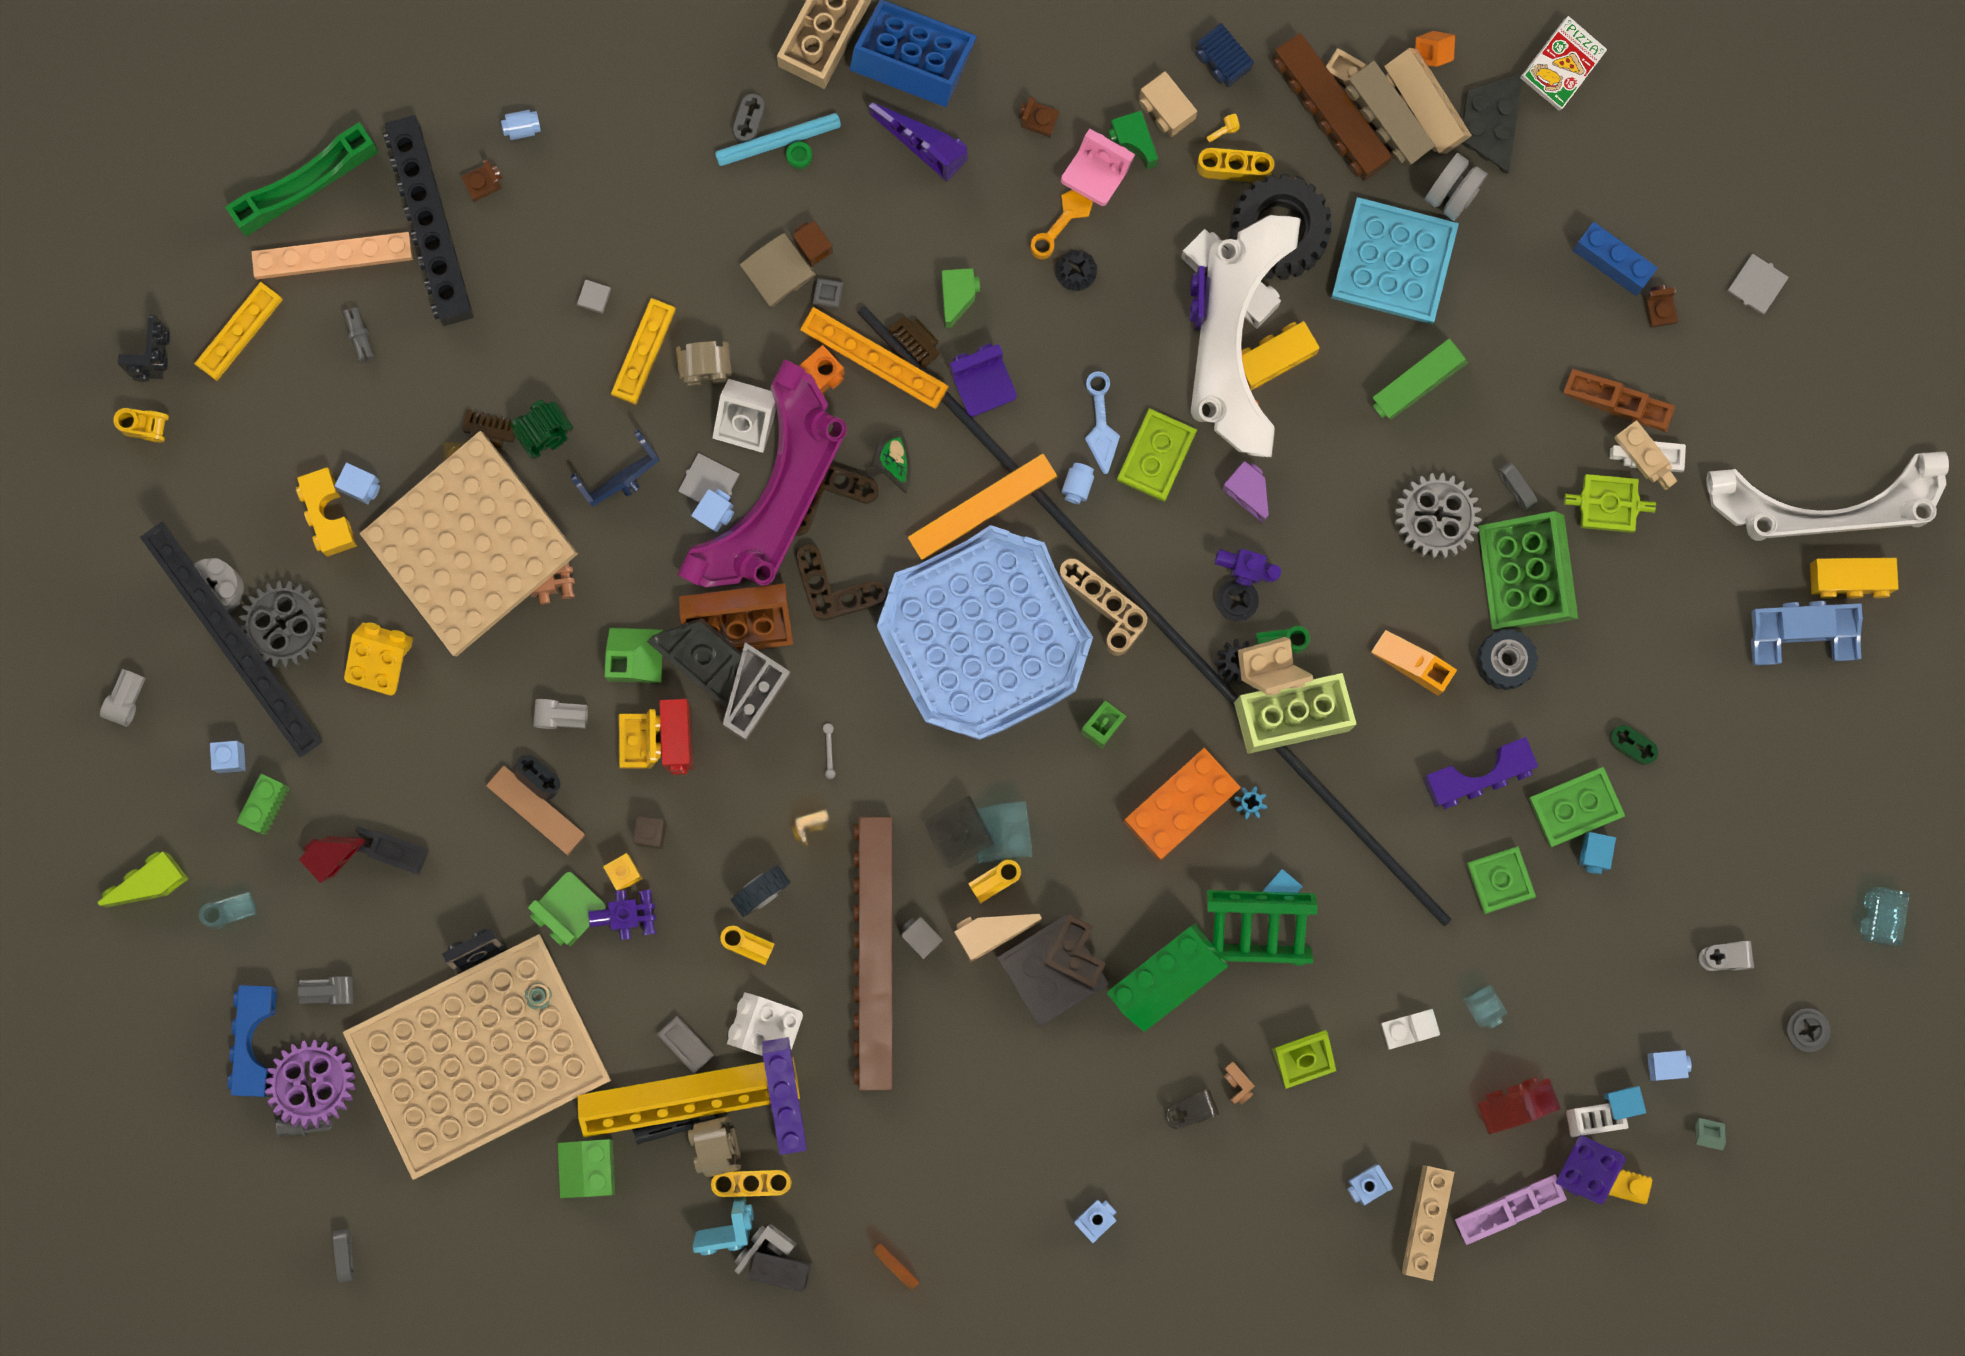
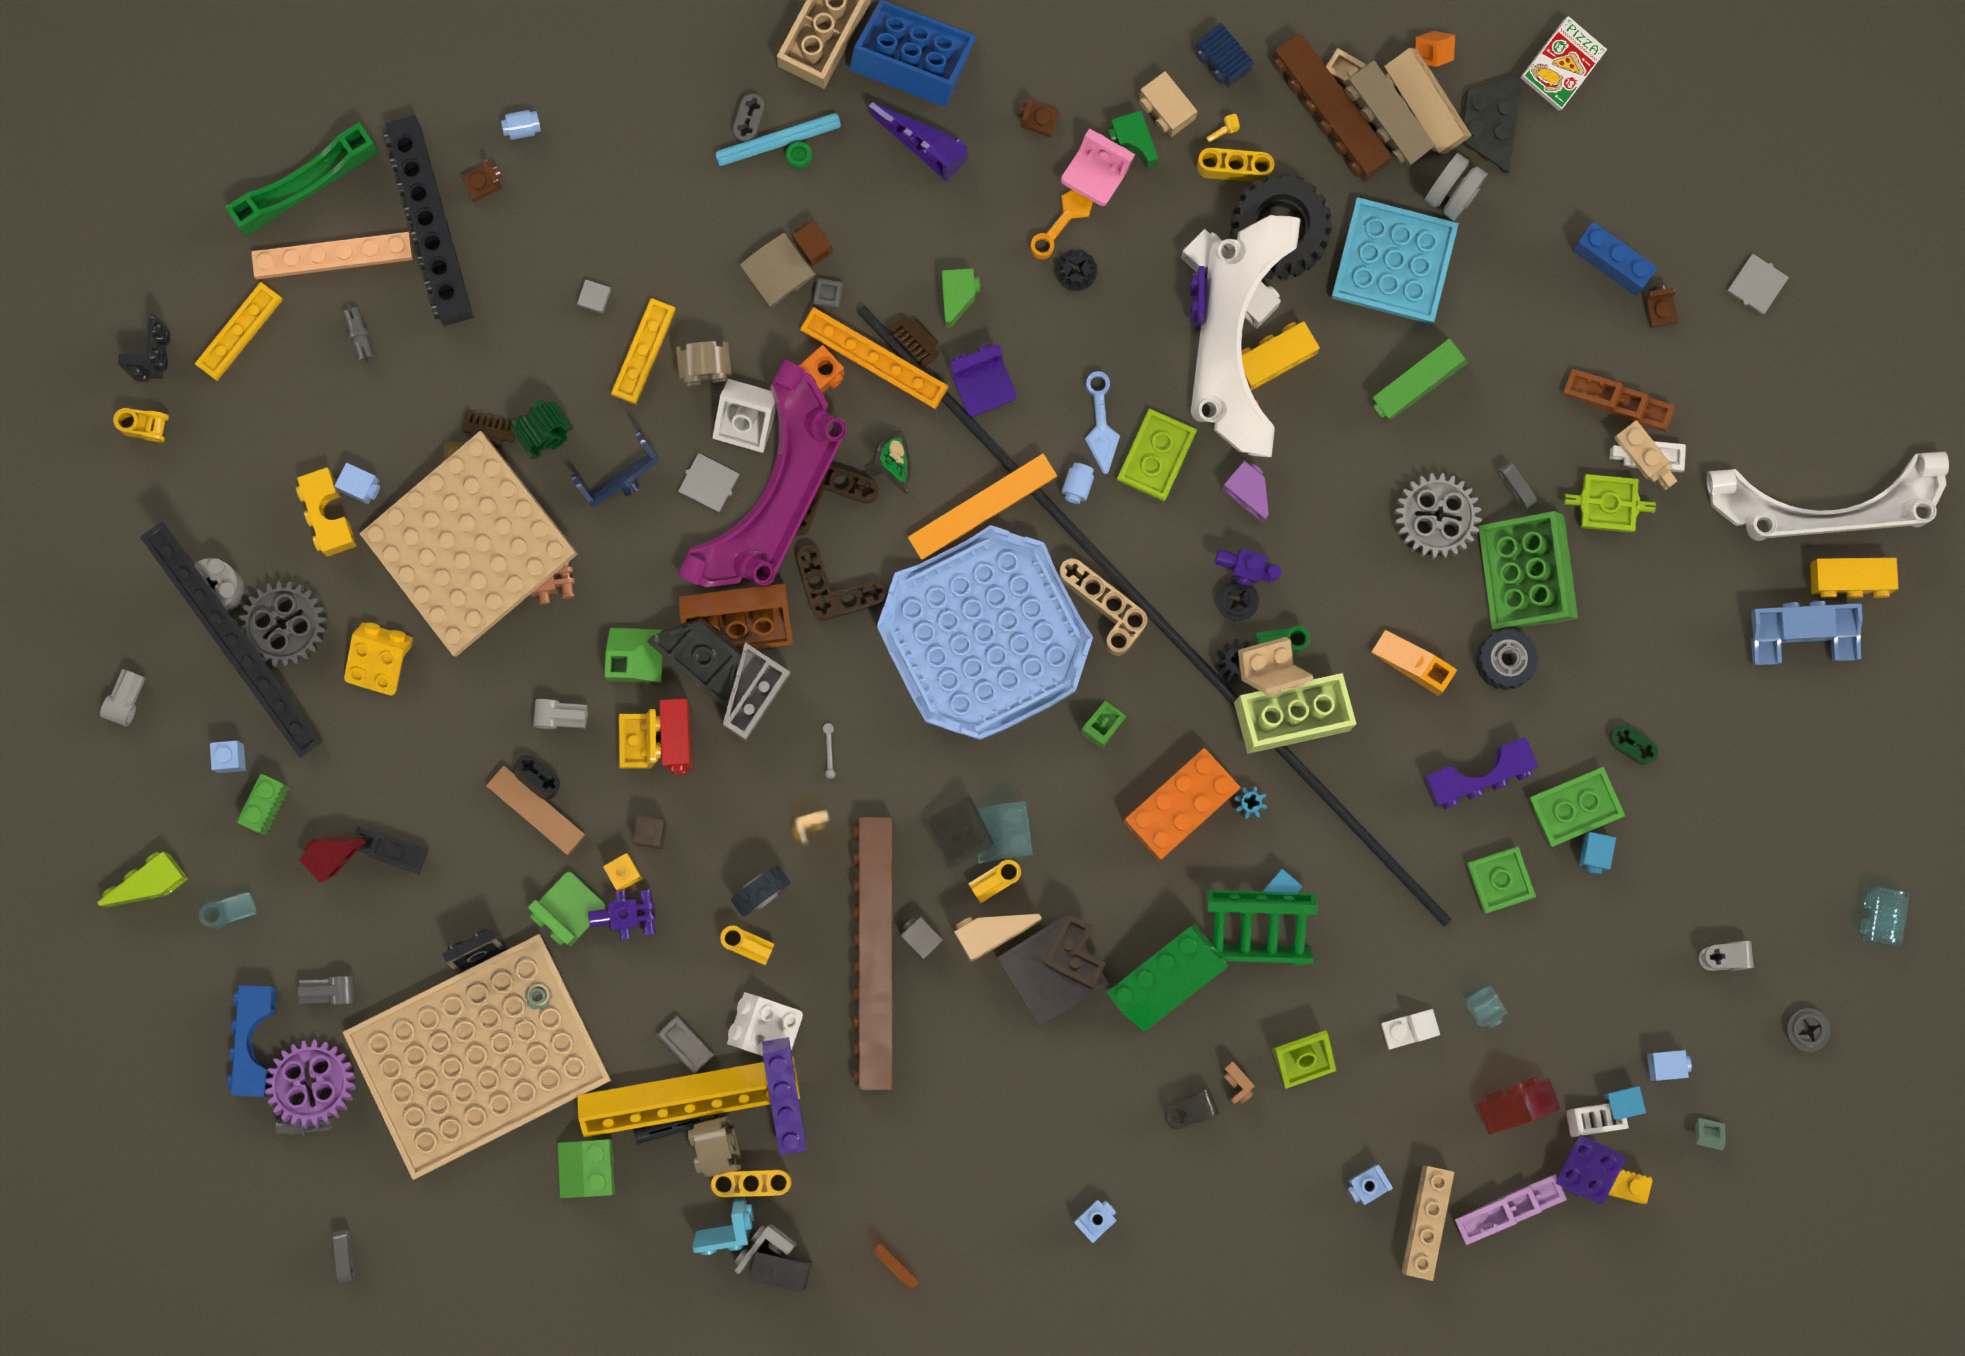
(714, 509): light blue brick -> none

